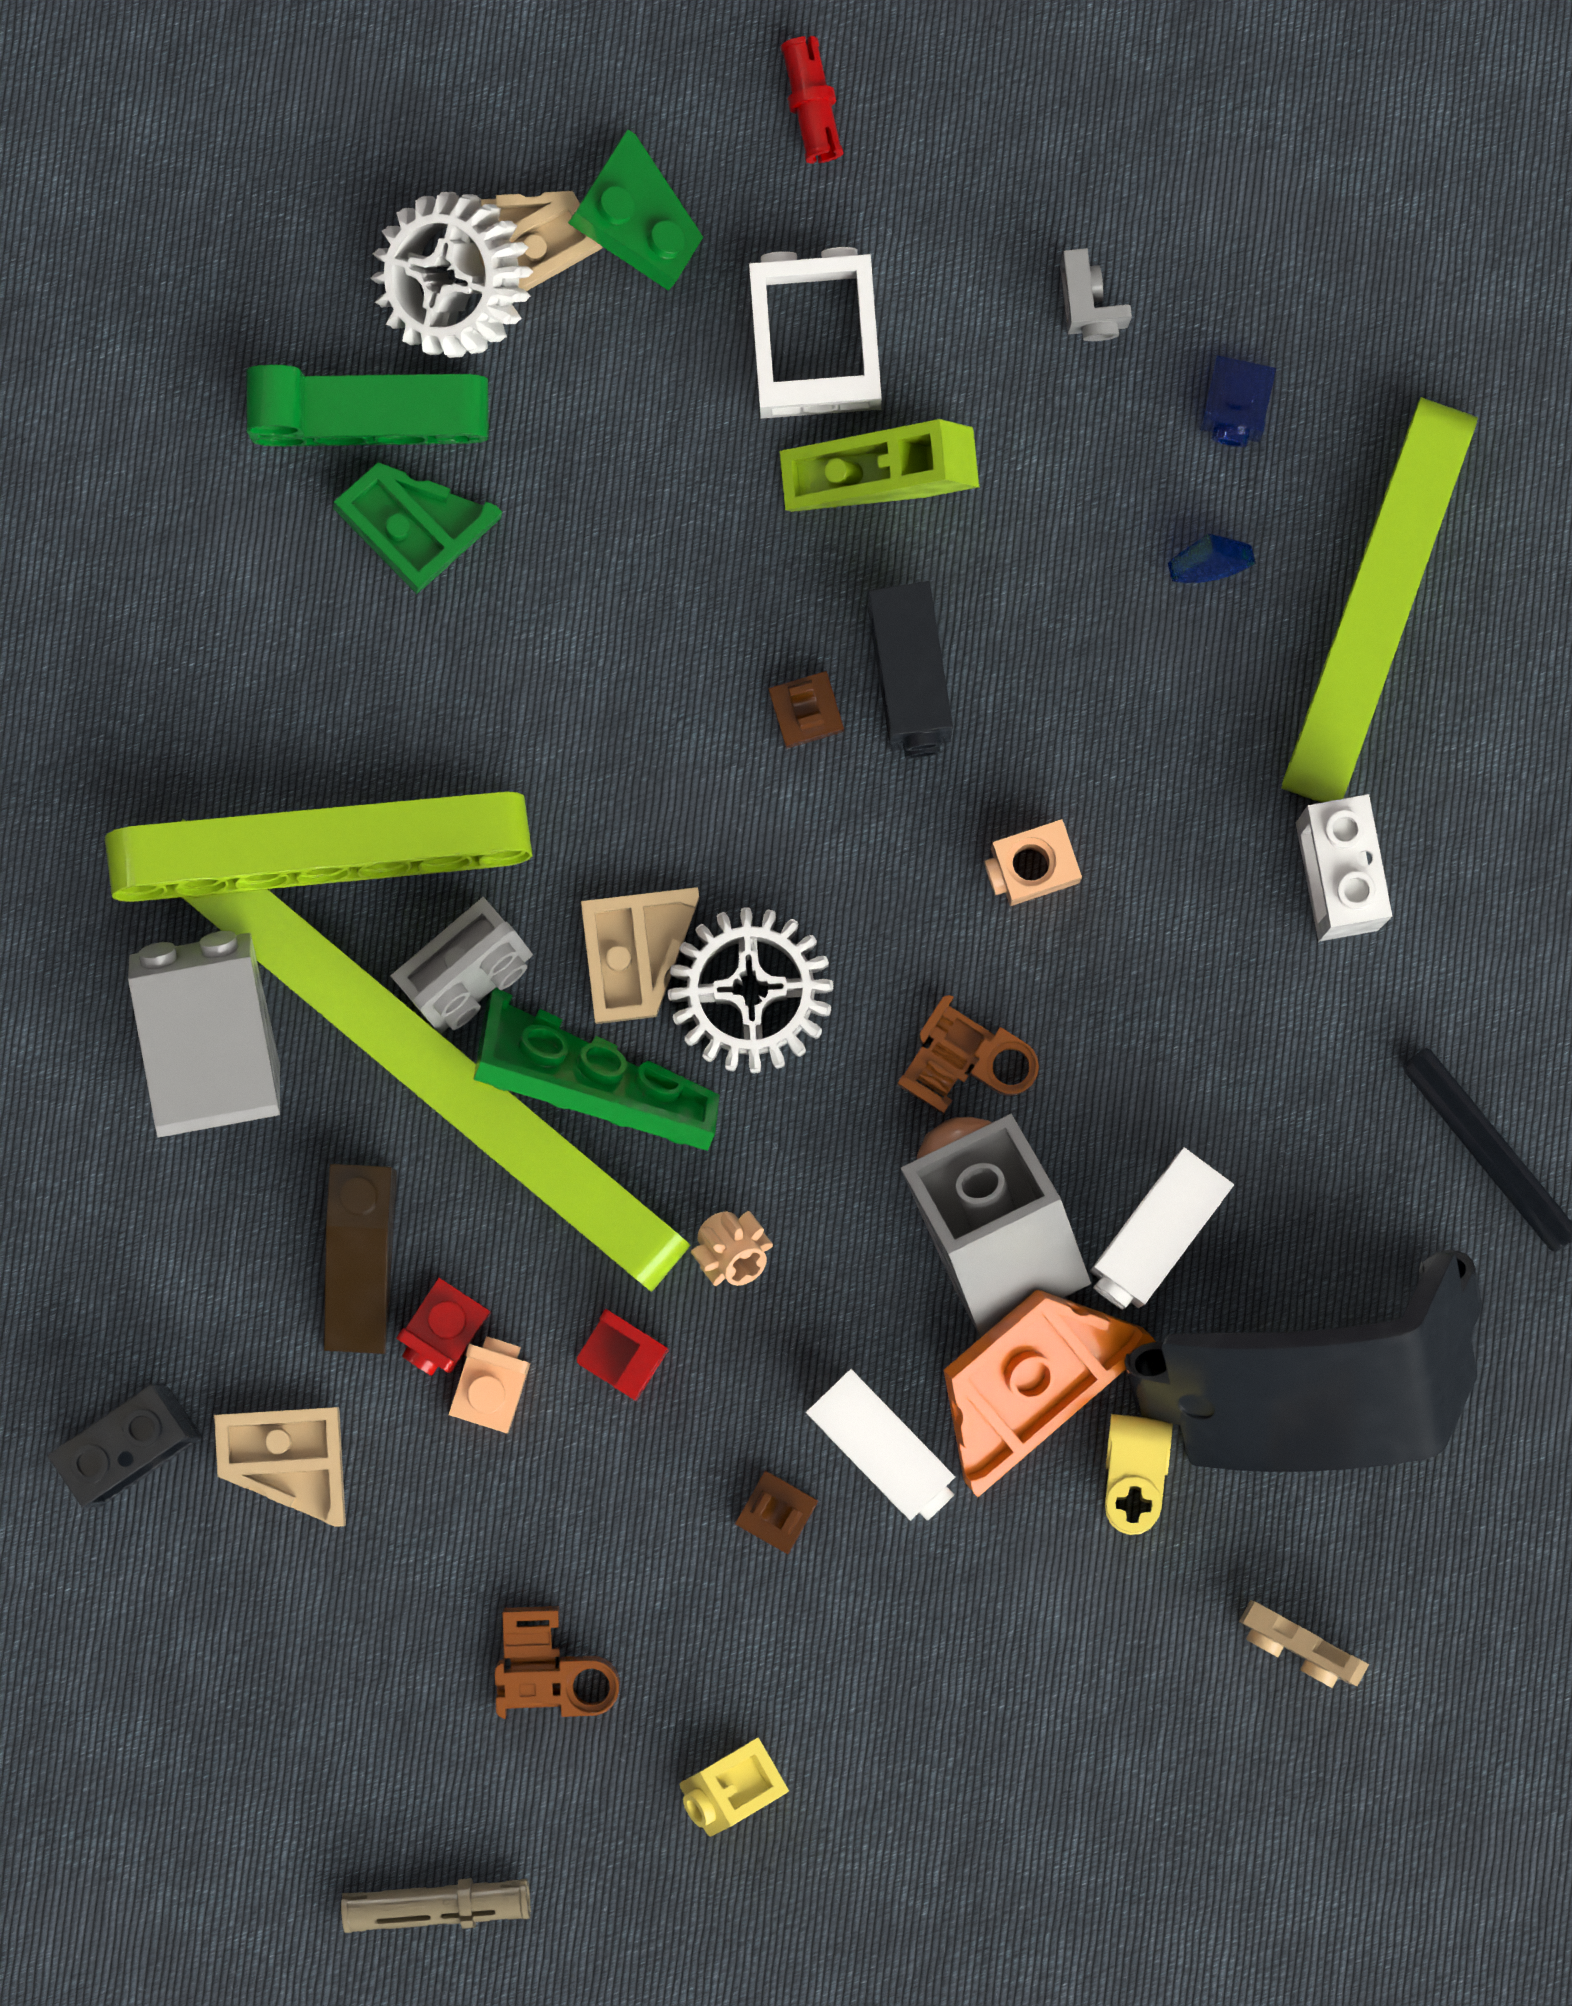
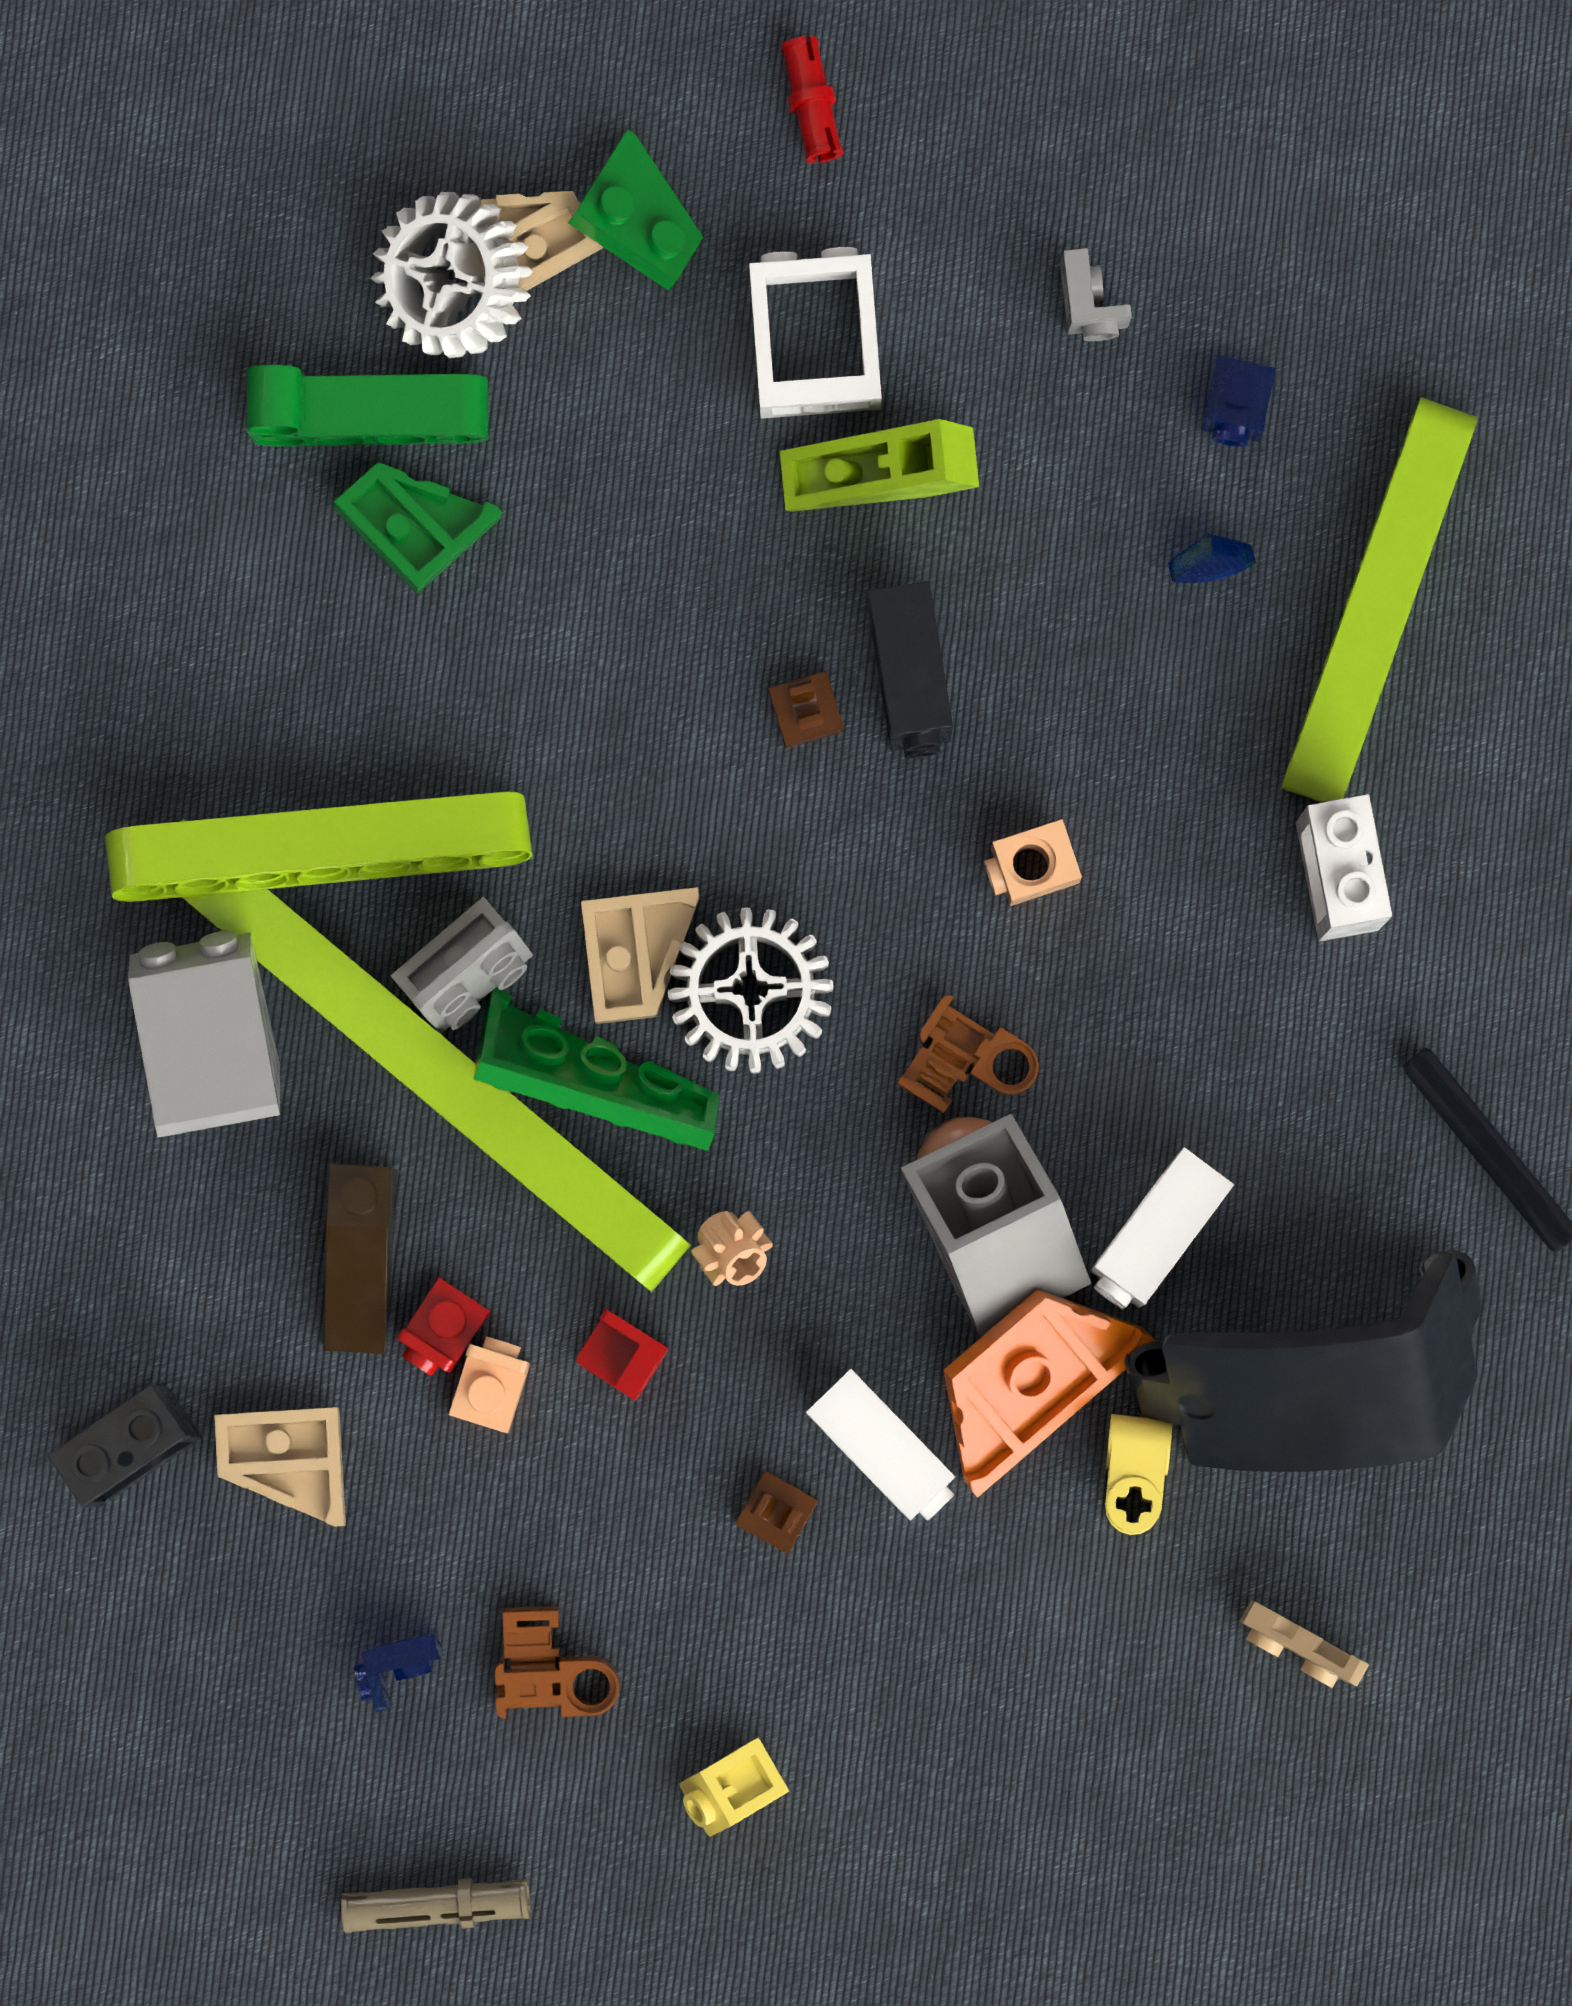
(407, 1659): none -> clear blue bracket

